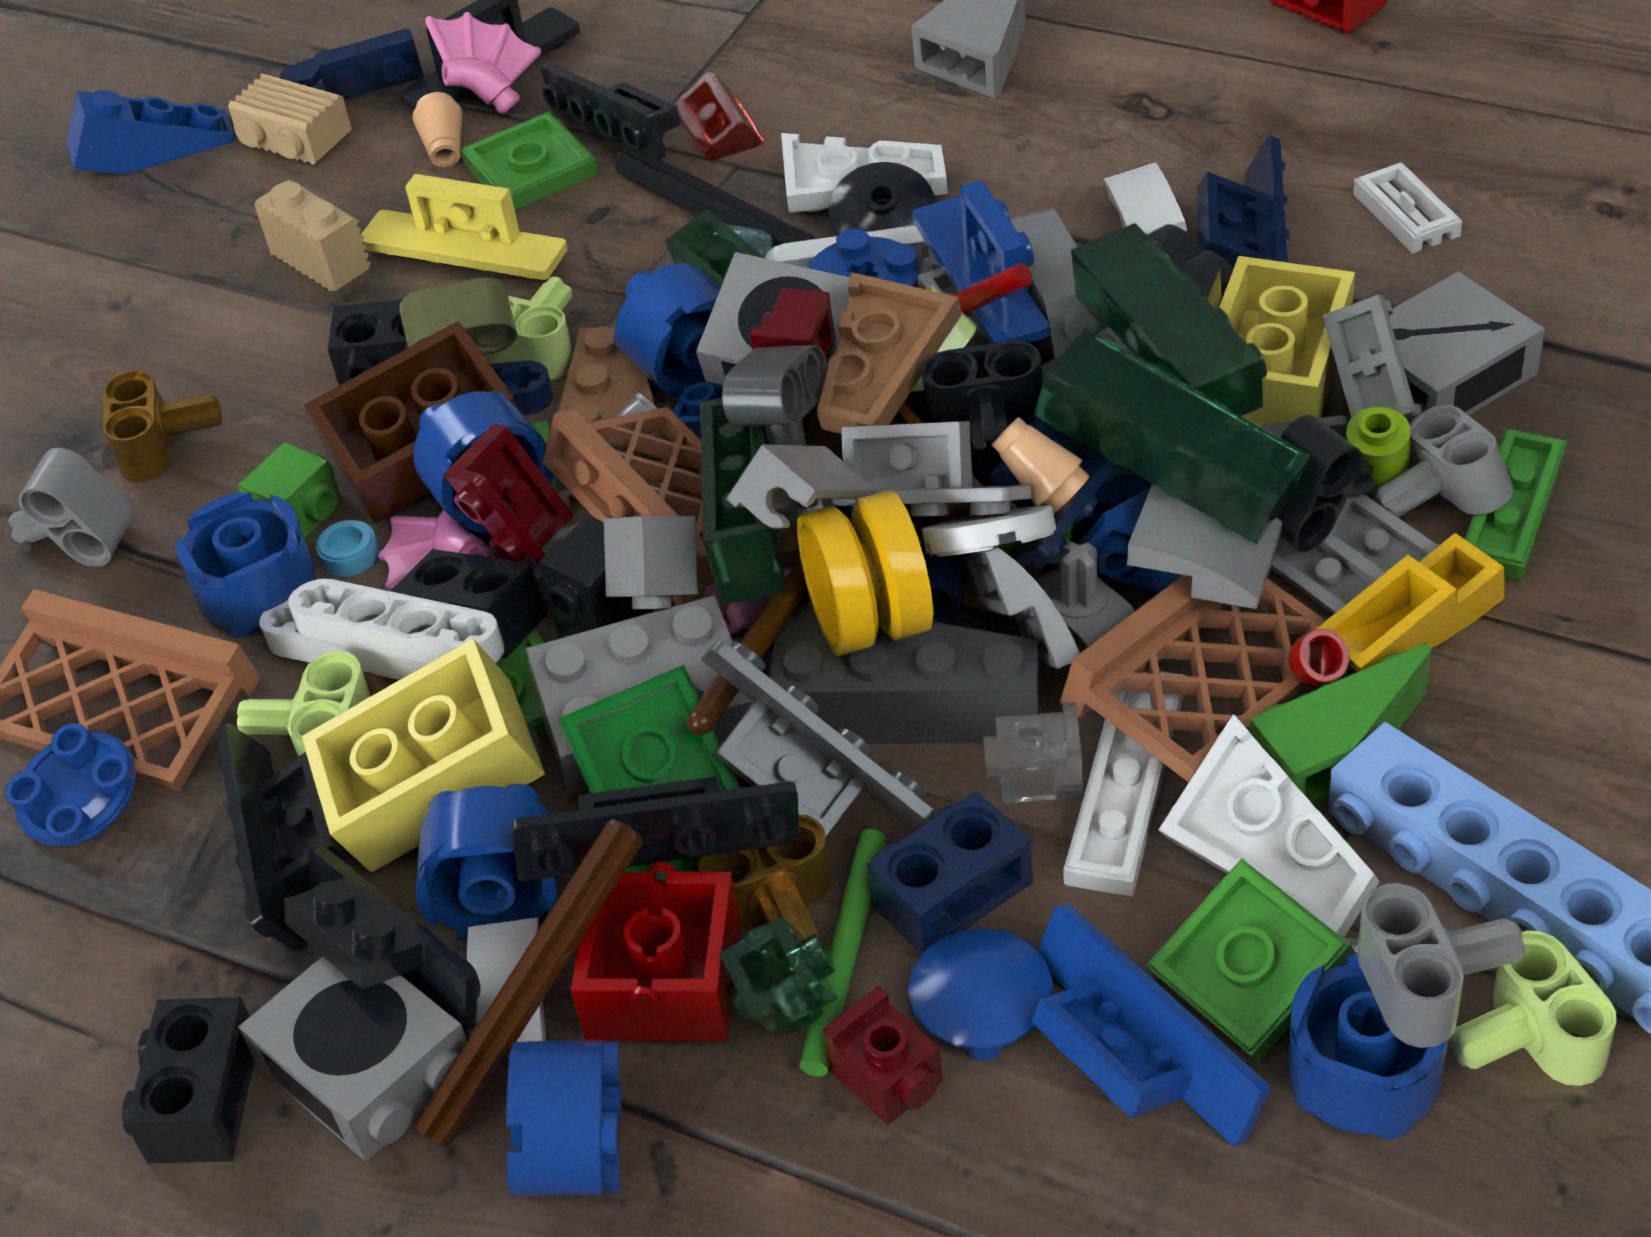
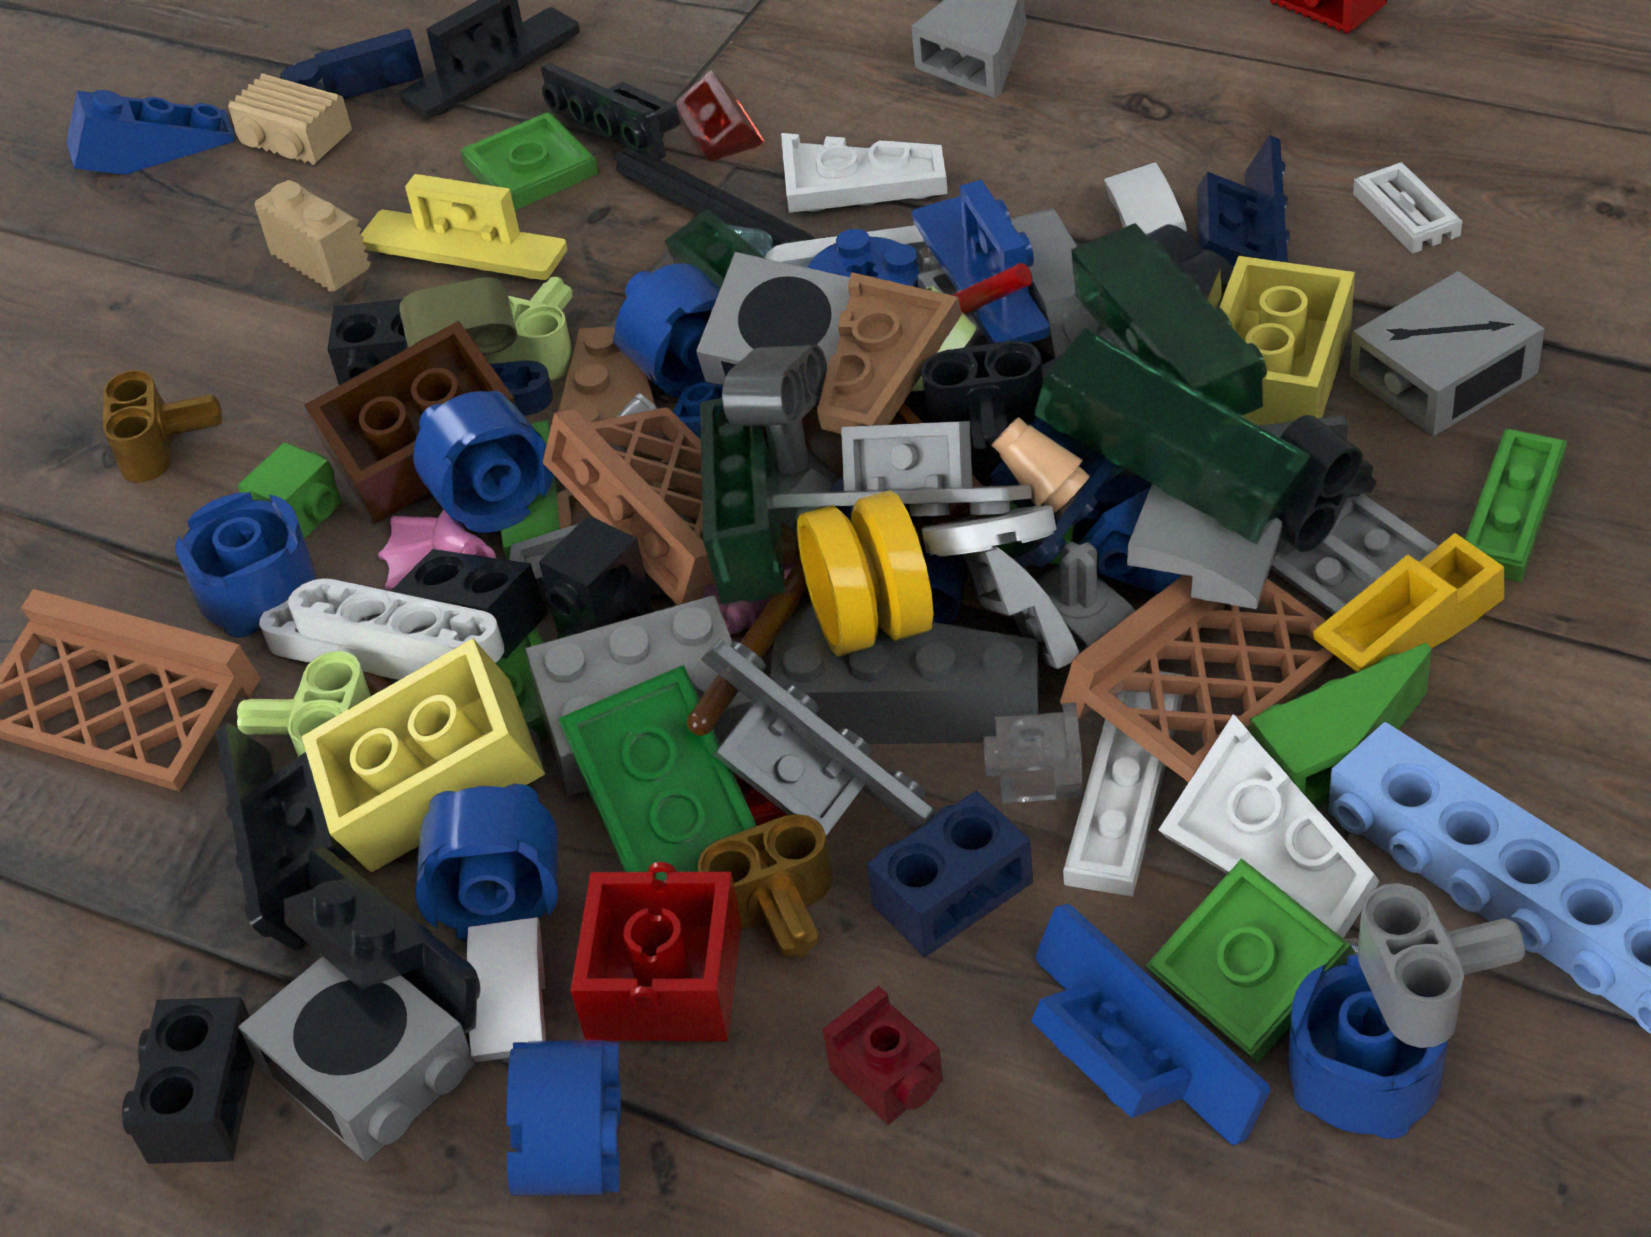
(73, 508): light grey beam -> none
(73, 786): blue dish -> none
(347, 548): medium azure tile -> none
(439, 127): light nougat cone -> none
(482, 58): bright pink arm -> none
(508, 496): dark red bracket -> none
(528, 983): reddish brown axle -> none
(650, 559): light grey brick -> none
(672, 818): black bracket -> none
(763, 963): clear green brick -> none
(794, 480): light grey hinge -> none
(797, 319): dark red brick -> none
(844, 948): bright green bar -> none
(853, 198): black dish -> none
(979, 990): blue dish -> none
(1328, 657): red hinge -> none
(1369, 357): light grey hinge -> none
(1383, 440): lime brick -> none
(1454, 460): light grey beam -> none
(1543, 1015): yellowish green beam -> none

